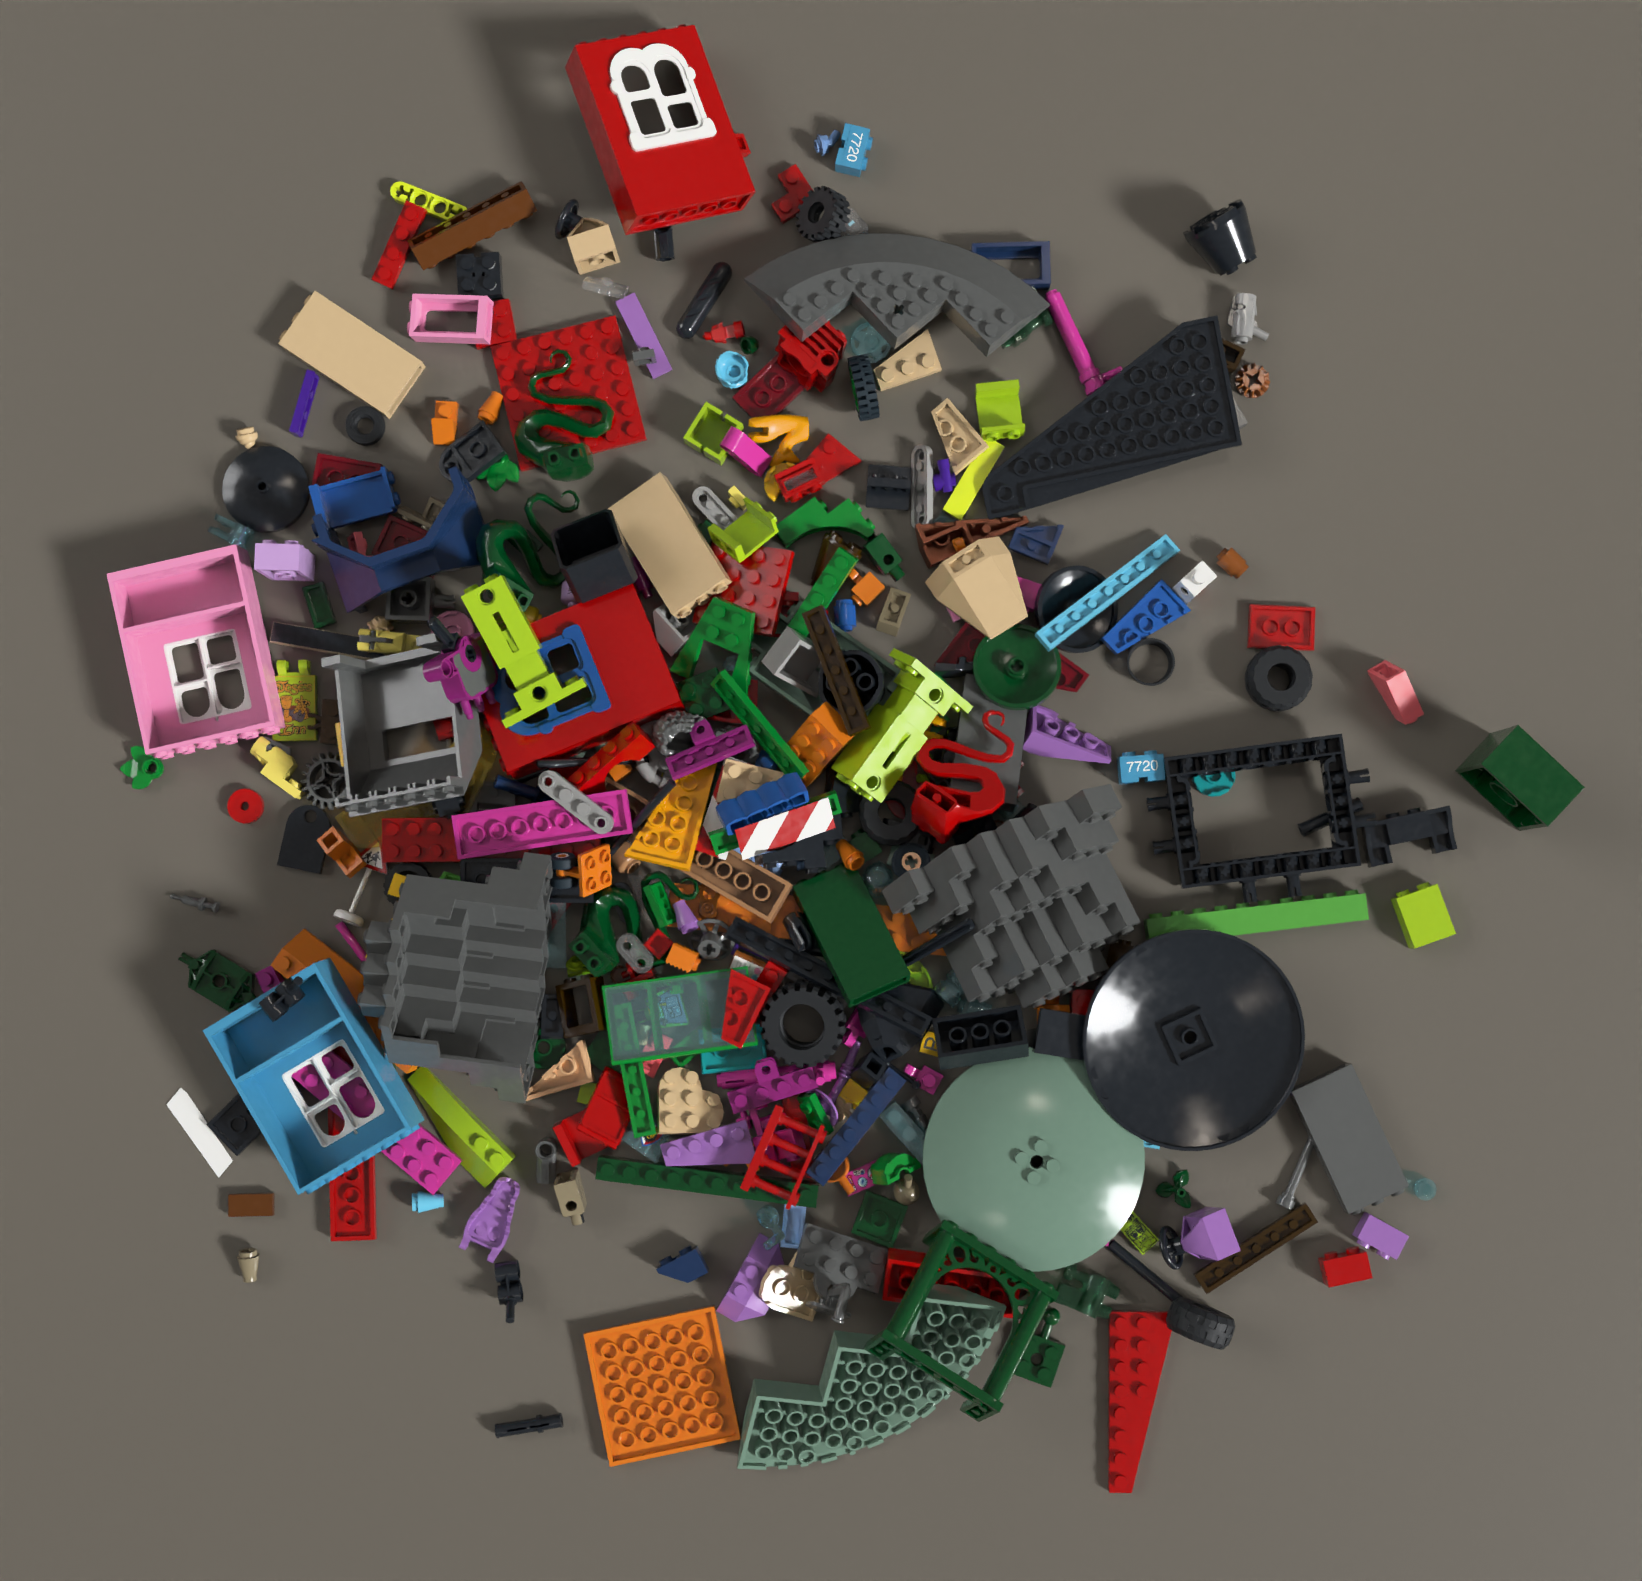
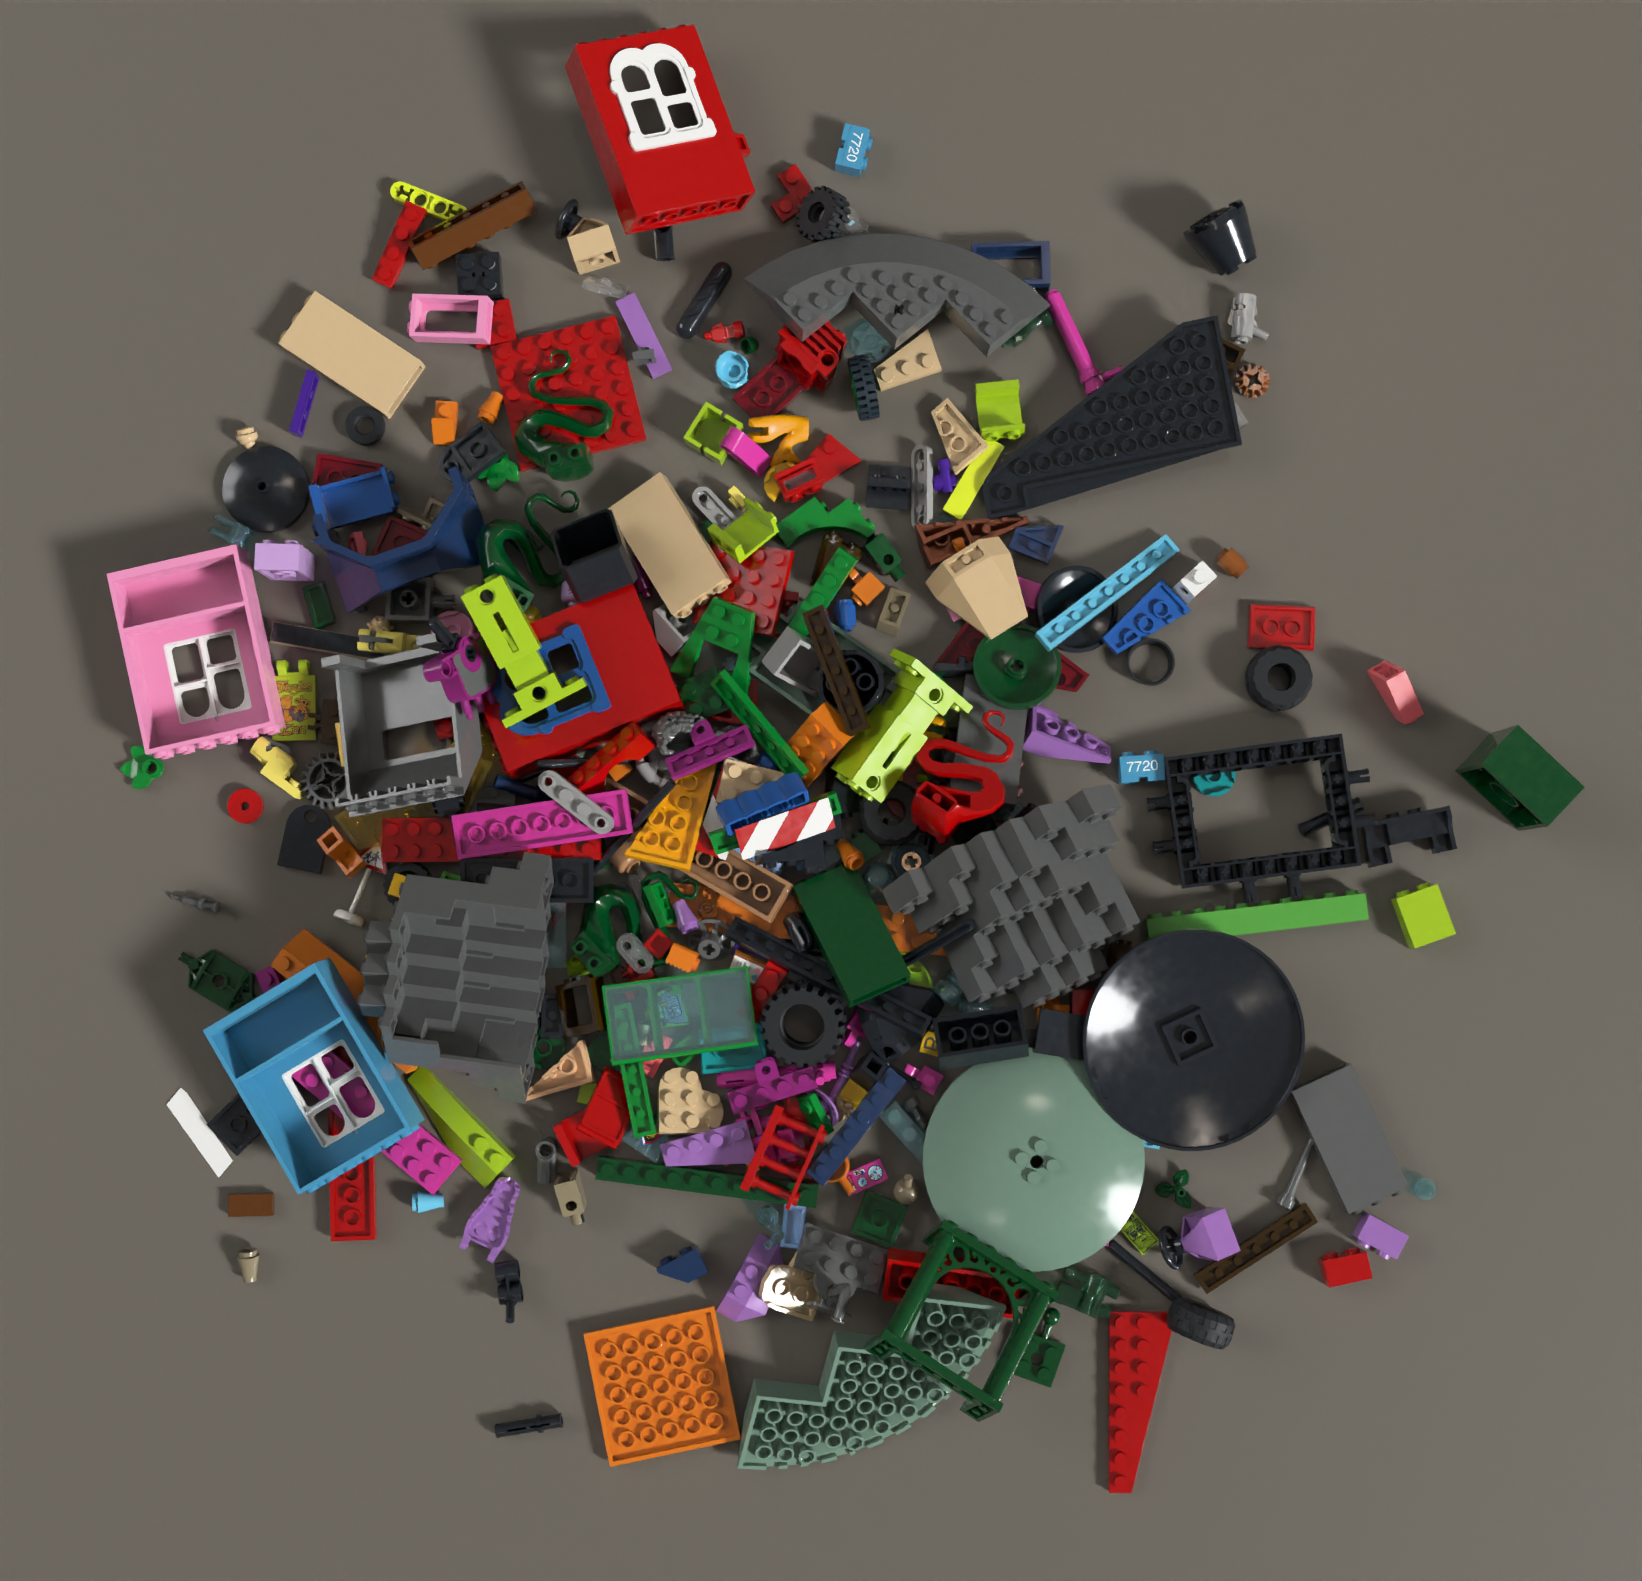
(285, 997): black beam -> none
(356, 947): dark pink bar -> none
(592, 870): orange plate -> none
(742, 1007): red wing -> none
(823, 143): medium blue plate -> none
(889, 1165): green cylinder -> none

